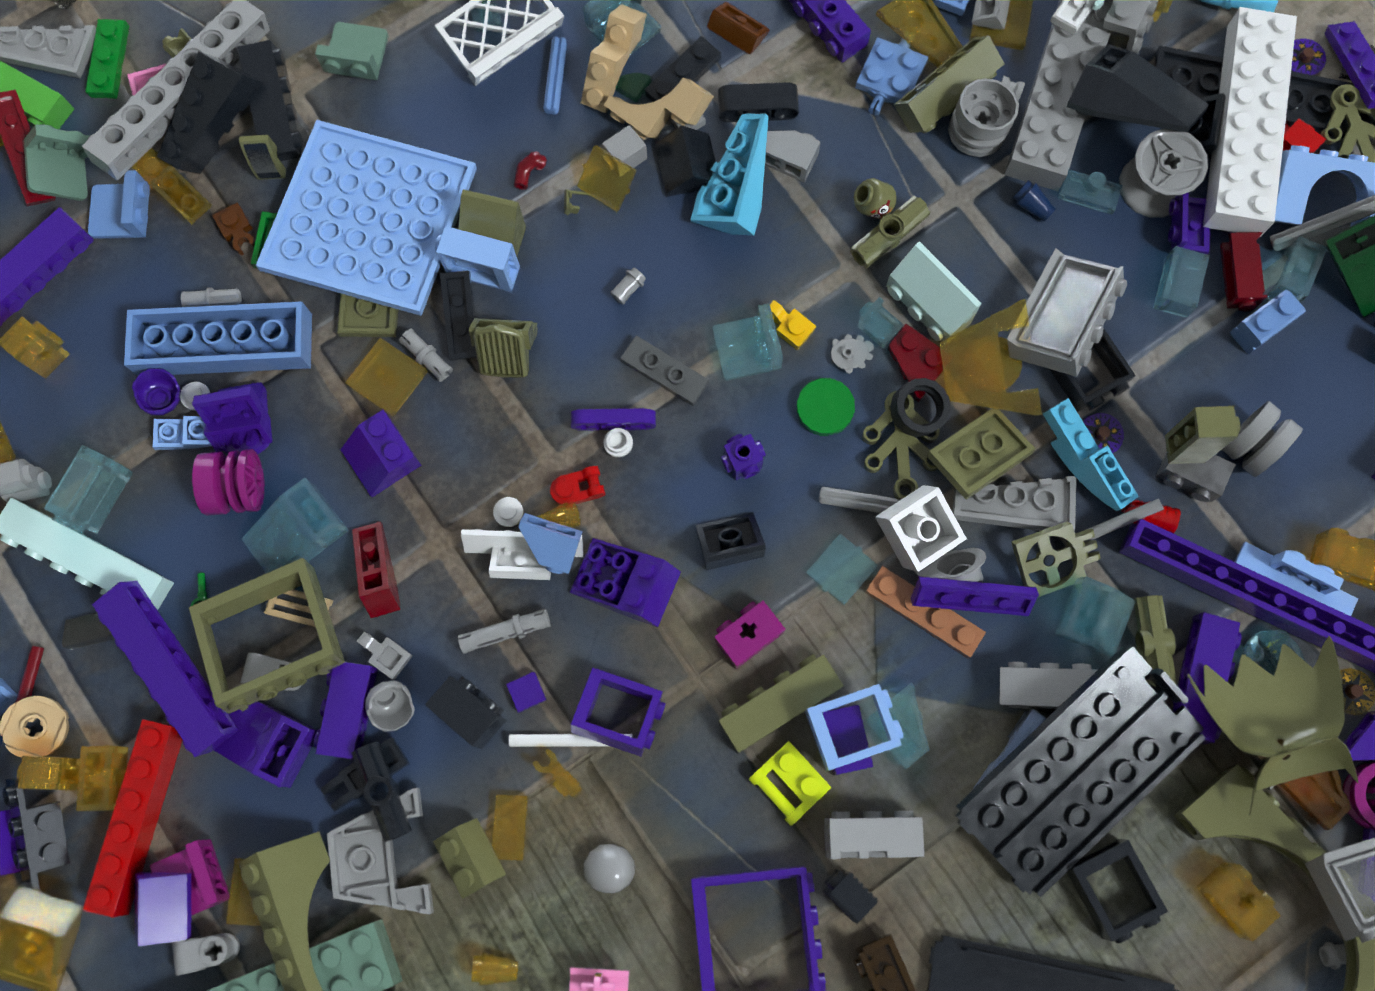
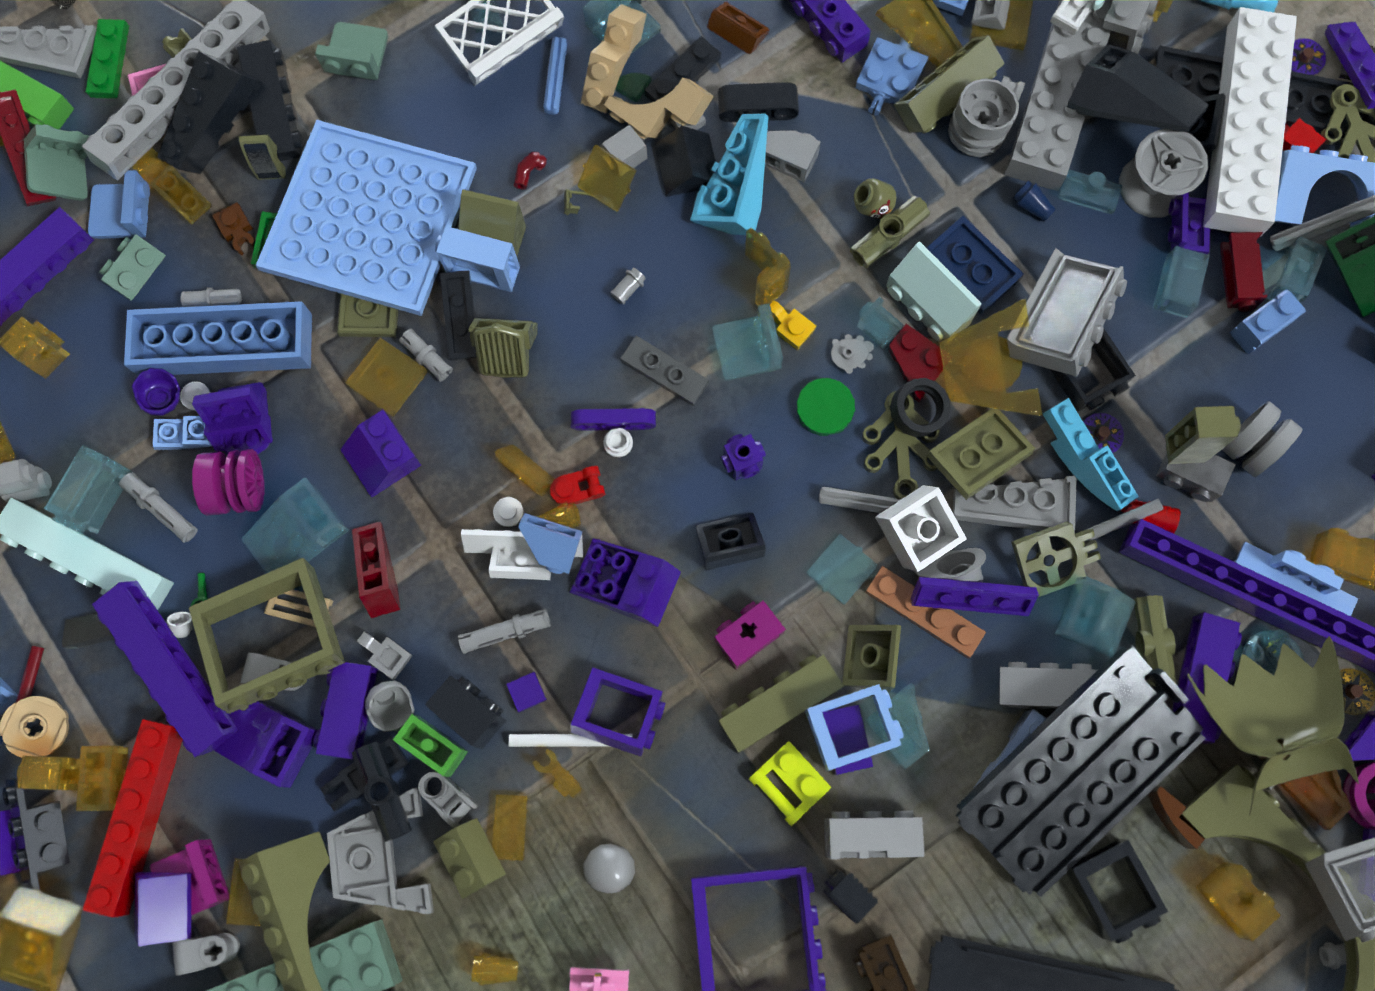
(132, 267): none -> sand green bracket
(149, 498): none -> light grey pin
(180, 624): none -> white hinge
(430, 745): none -> bright green brick
(447, 799): none -> light grey piece
(525, 469): none -> clear yellow slope
(774, 266): none -> clear yellow bracket
(872, 656): none -> olive slope
(975, 262): none -> dark blue plate
(1168, 811): none -> reddish brown slope

